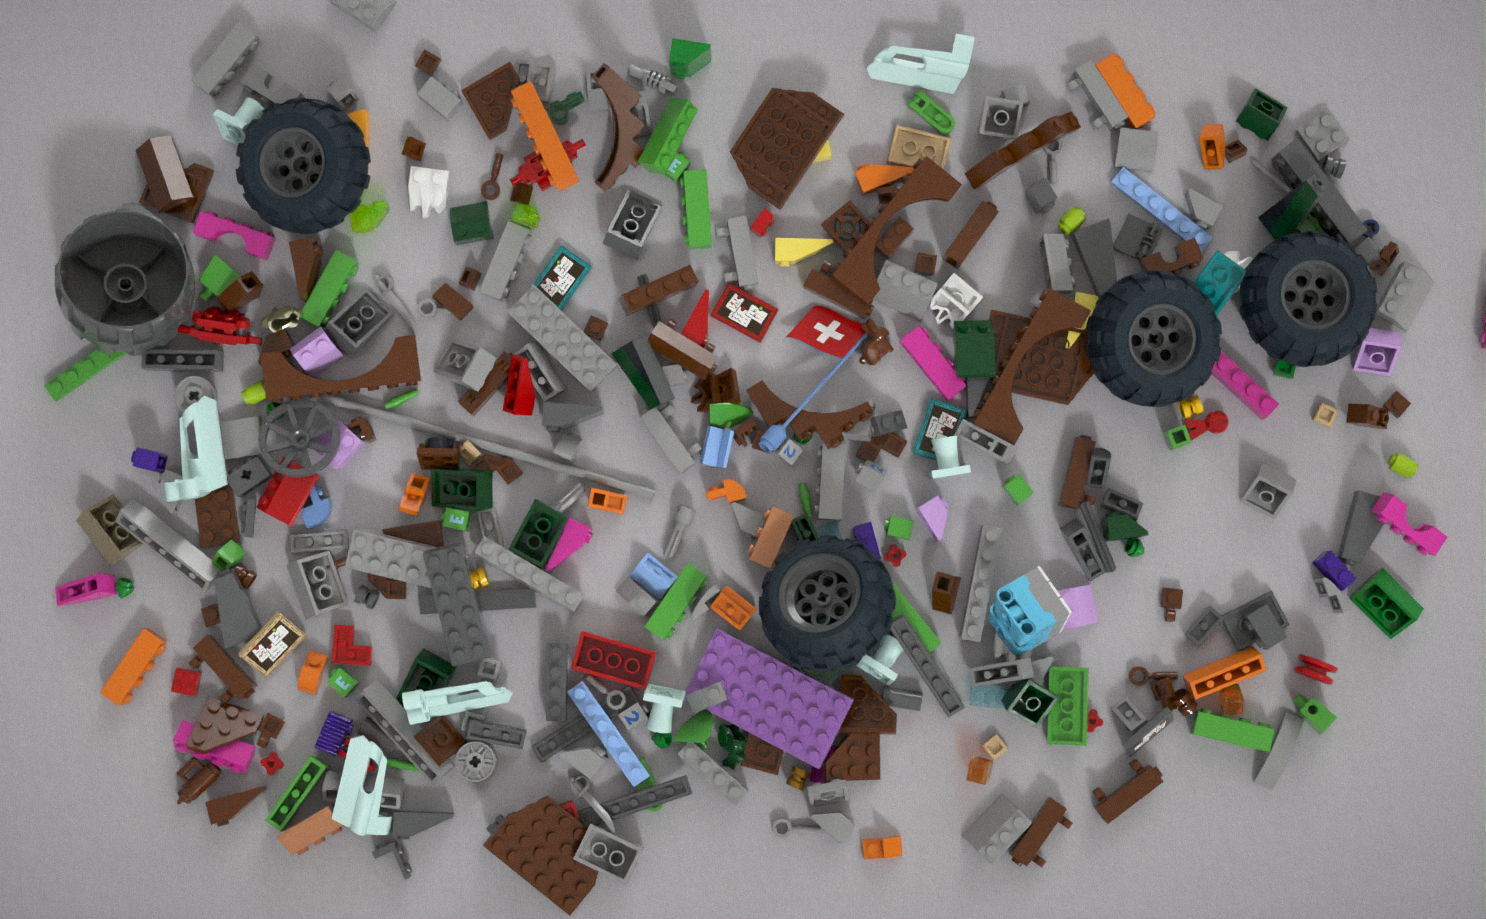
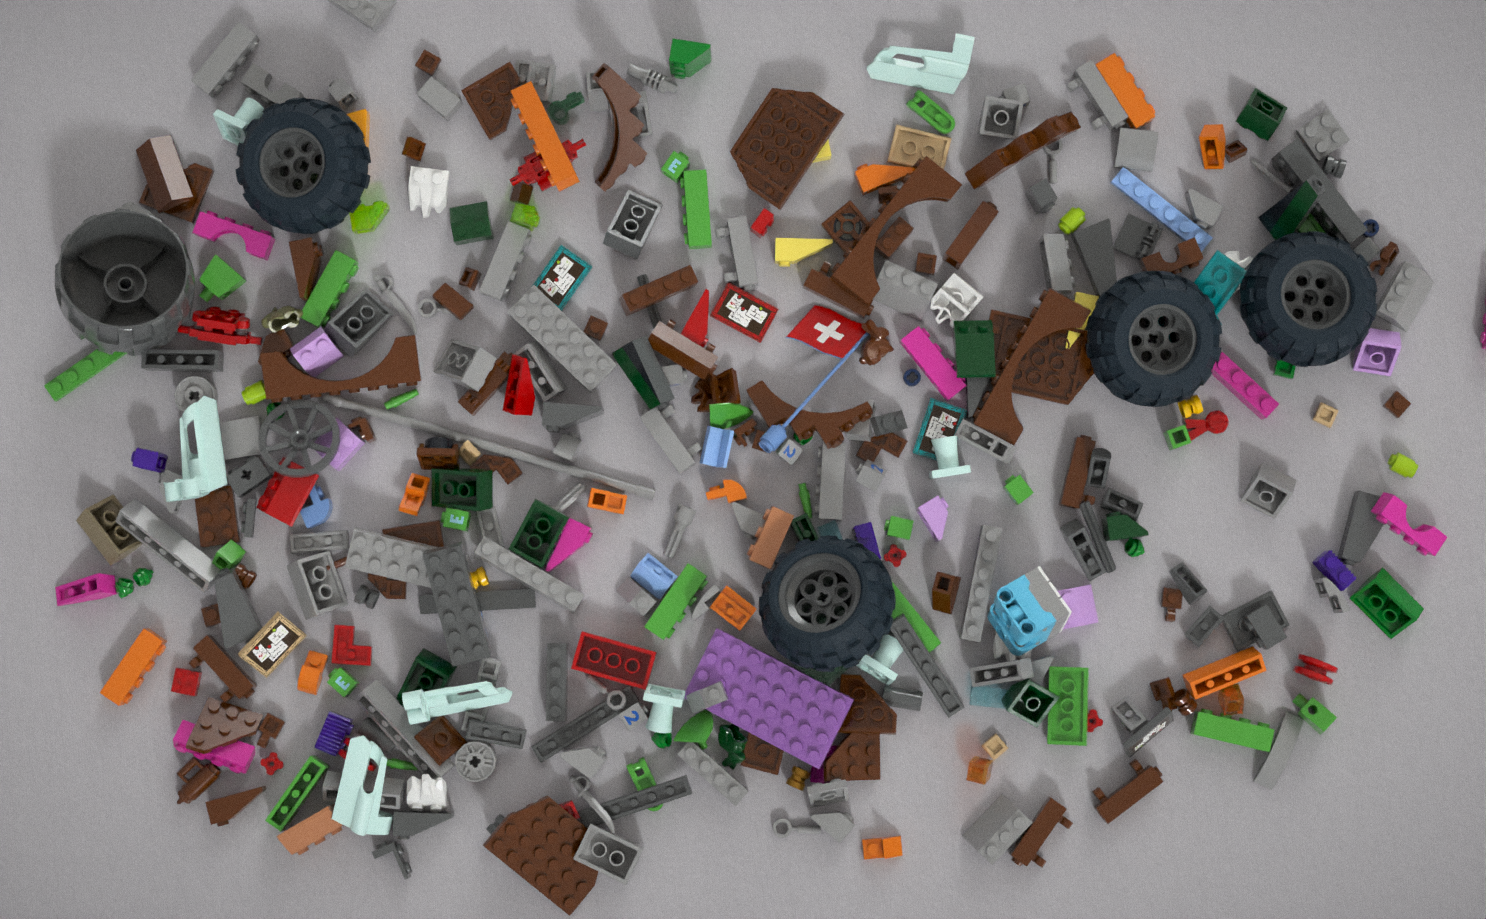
(143, 576): none -> green plate
(241, 292): reddish brown slope -> none
(427, 794): none -> white plate
(495, 172): reddish brown piece -> none
(608, 733): light blue plate -> none
(668, 135): bright green brick -> none
(916, 381): none -> dark blue bush
(1156, 675): reddish brown piece -> none
(1195, 590): none -> dark grey slope
(1367, 416): reddish brown slope -> none

